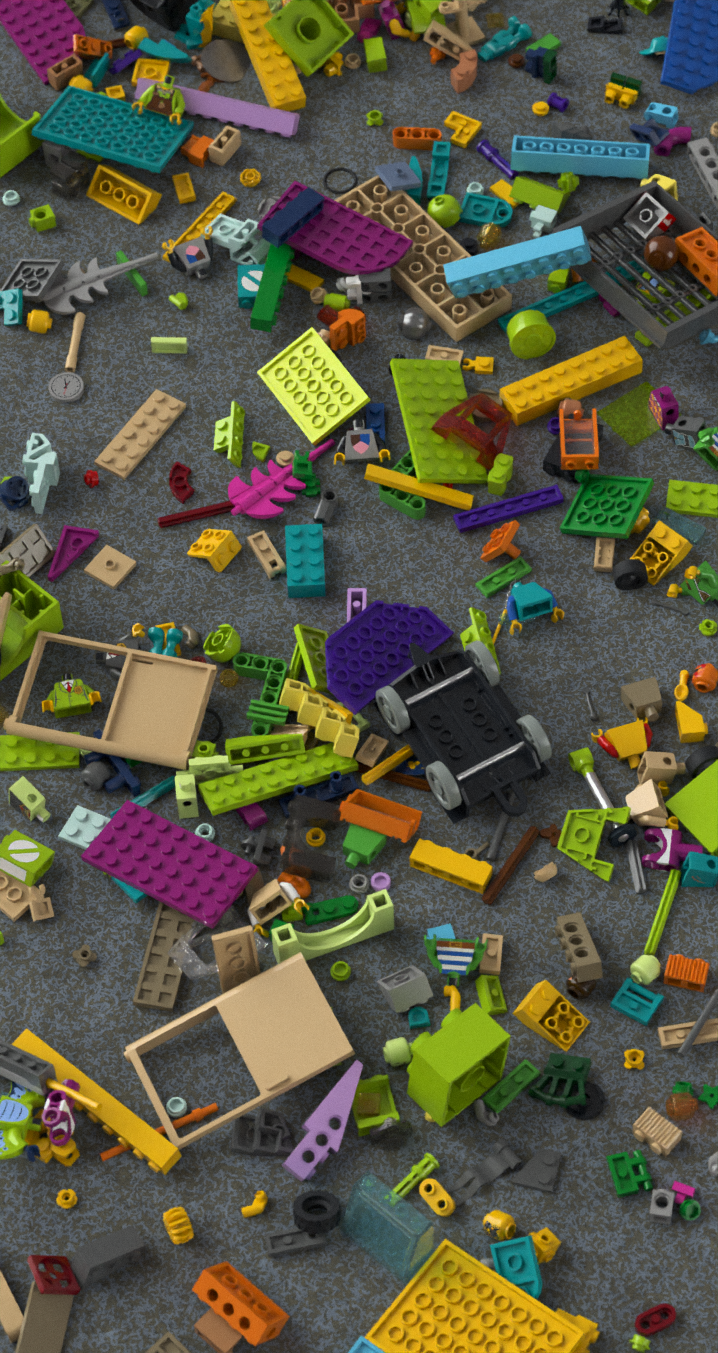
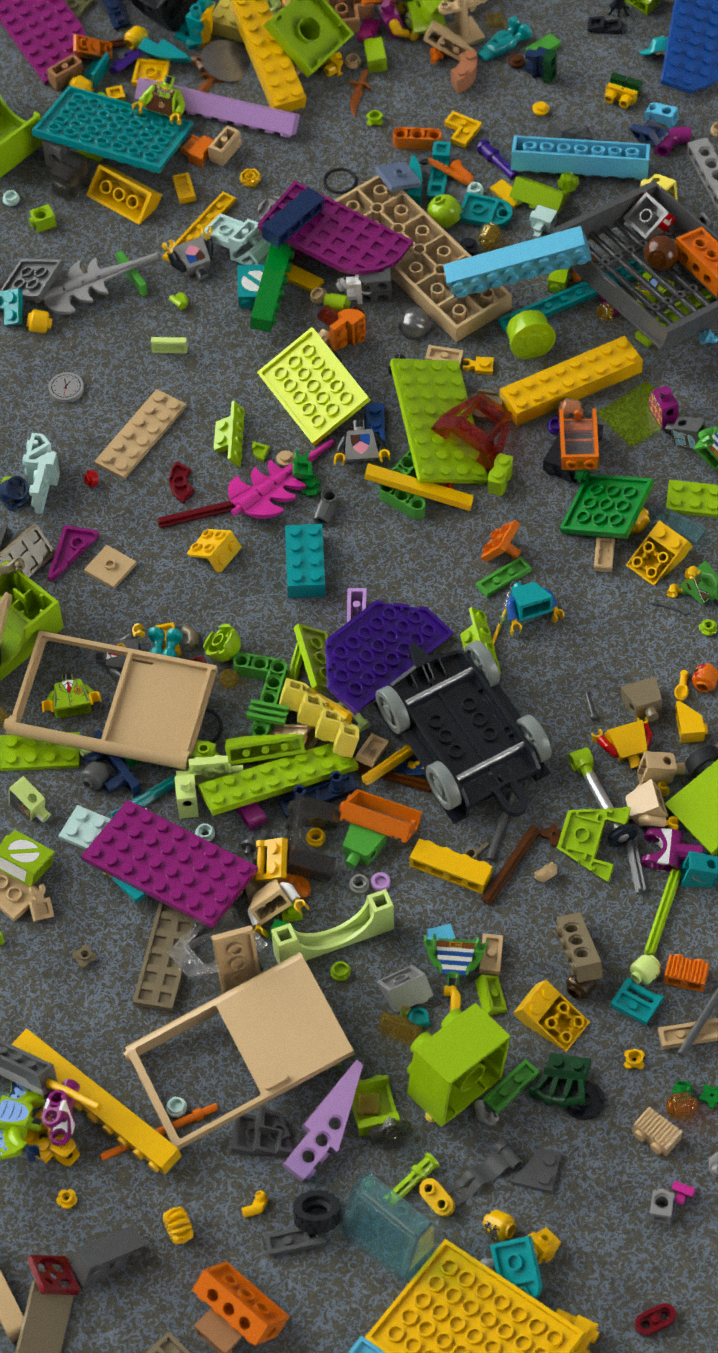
(78, 325): tan piece -> none
(266, 554): tan plate -> none
(276, 859): none -> yellow plate
(330, 909): green plate -> none
(358, 91): none -> dark orange piece
(397, 1052): yellowish green head -> none
(399, 1026): none -> clear yellow plate
(455, 170): none -> orange piece
(508, 508): dark purple plate -> none
(558, 102): dark purple bush -> none
(605, 311): none -> clear yellow plate
(623, 1176): green plate -> none
(630, 574): black tyre -> none
(640, 1343): lime plate -> none
(690, 1209): green plate -> none

